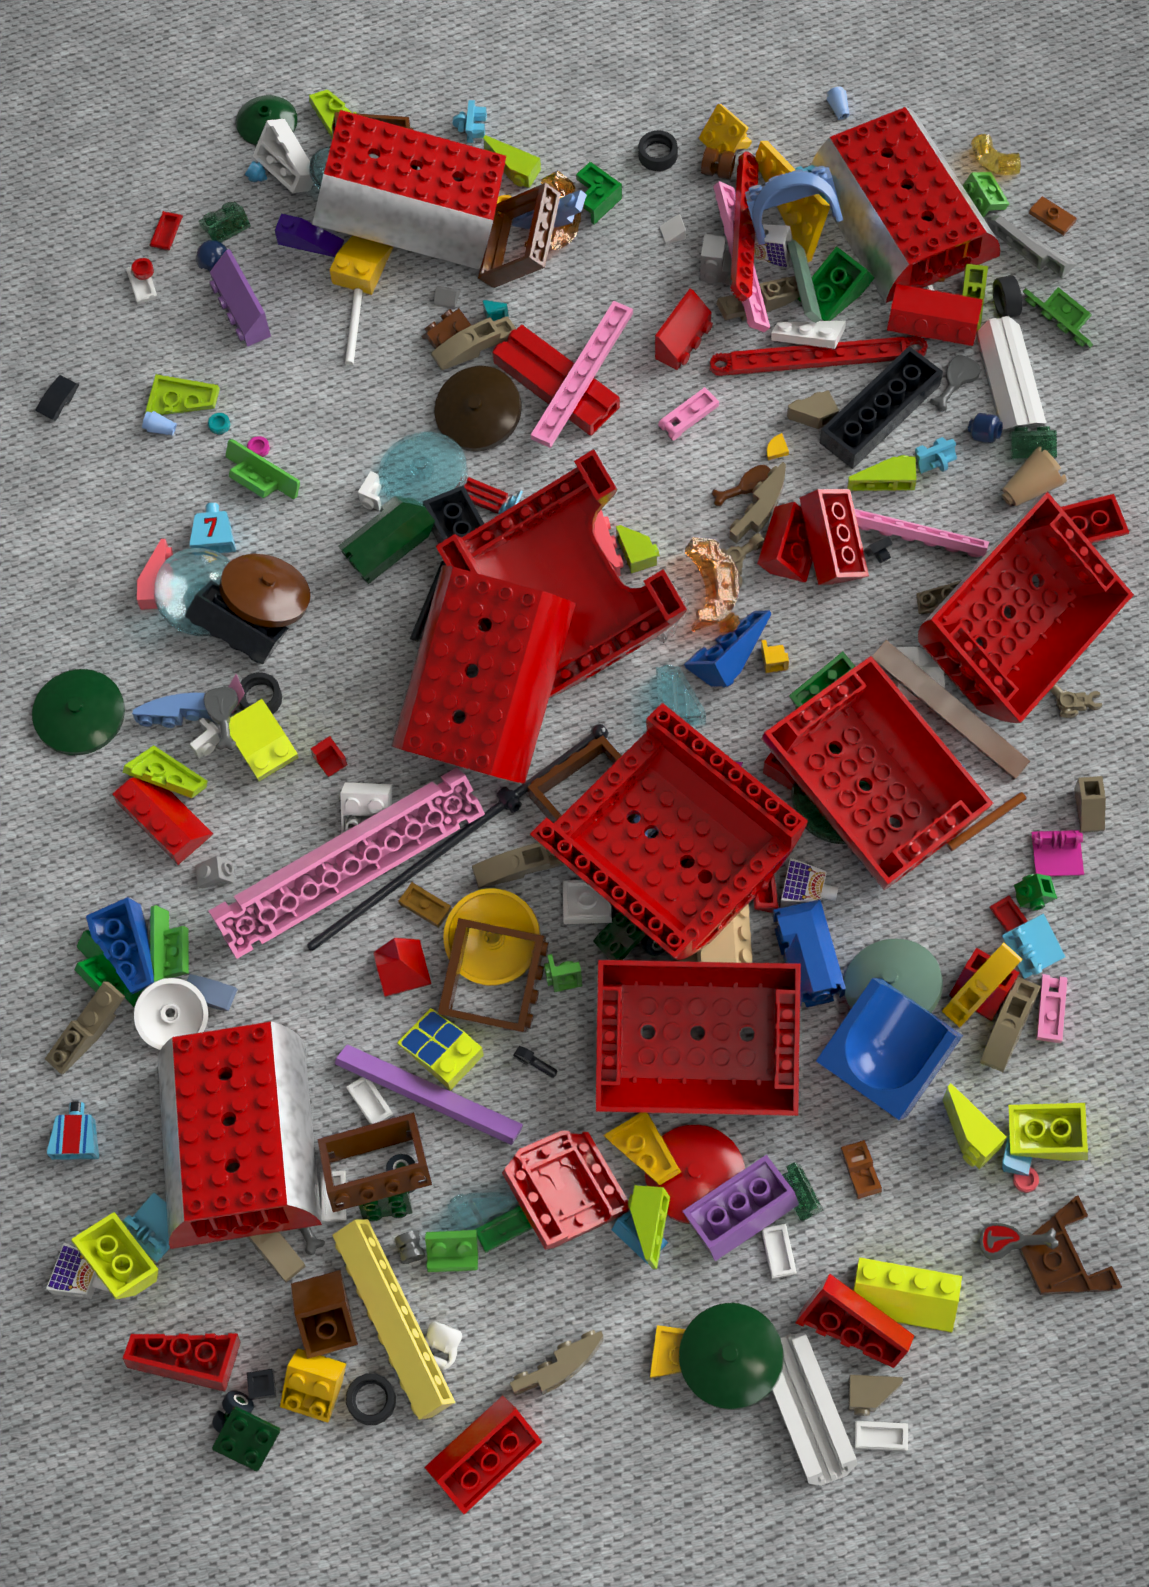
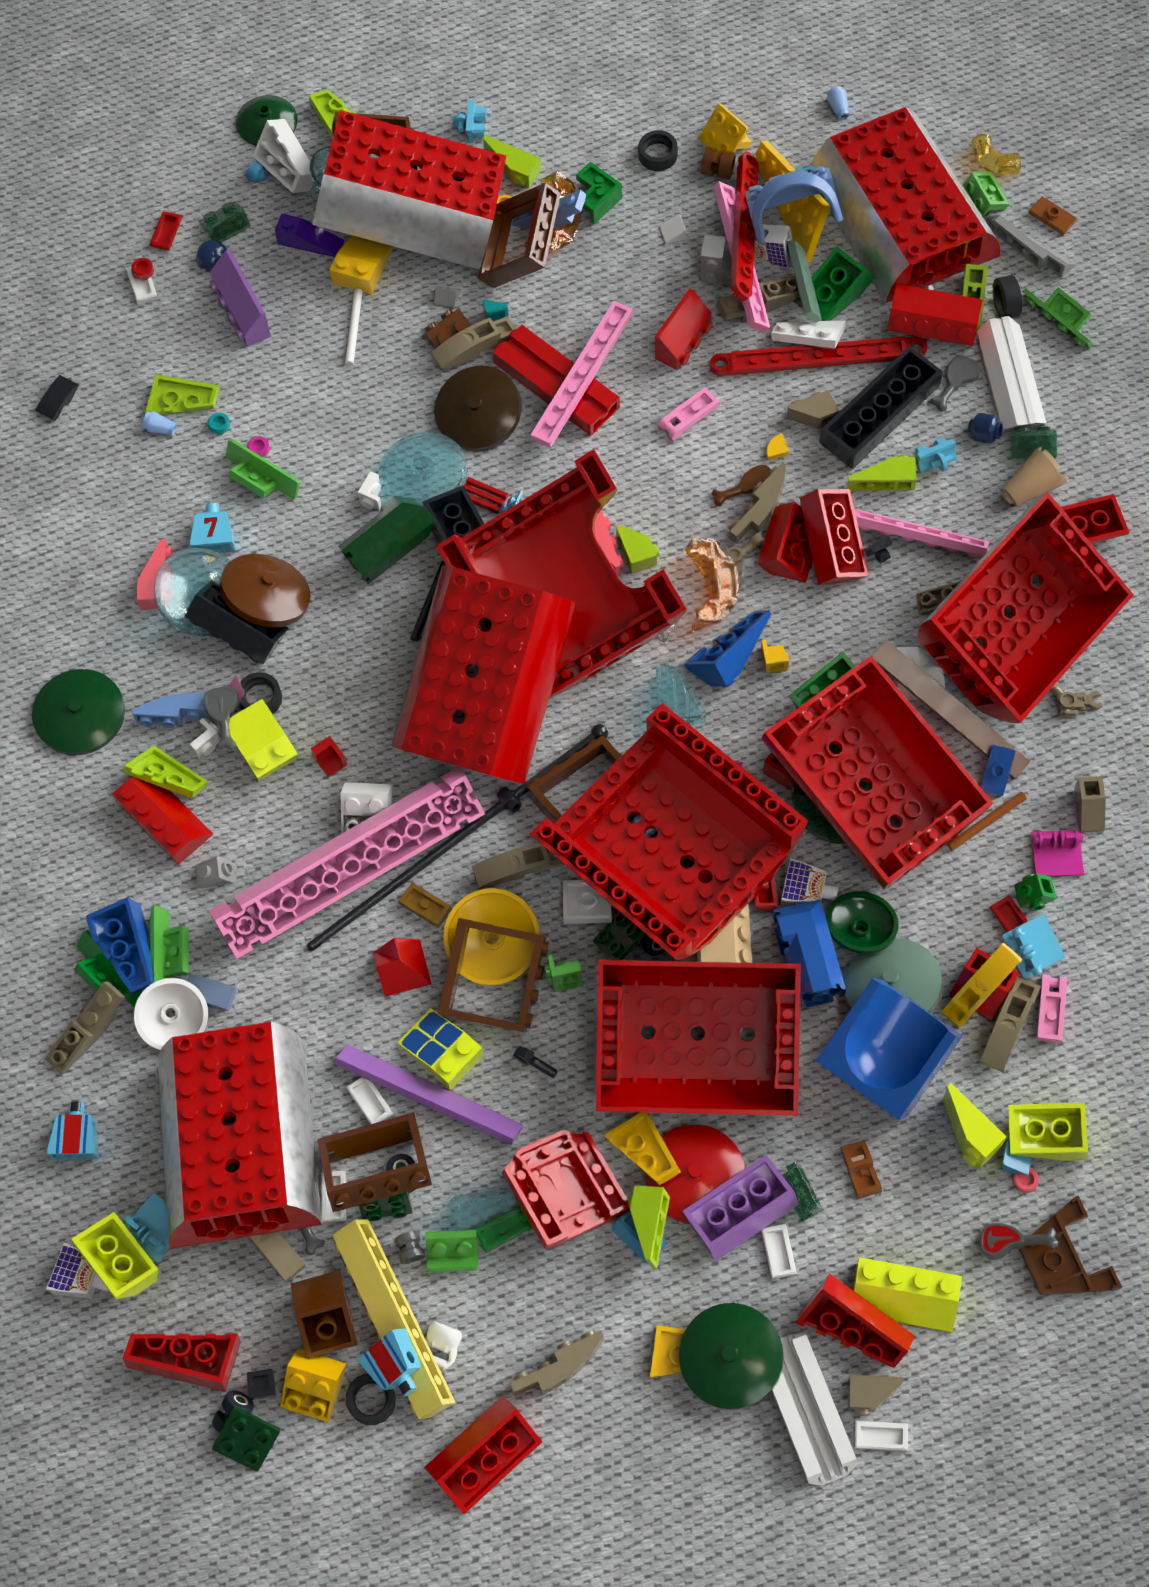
(392, 1362): none -> medium azure torso
(729, 624): clear orange plate -> none
(866, 913): none -> dark green dish
(997, 769): none -> blue plate

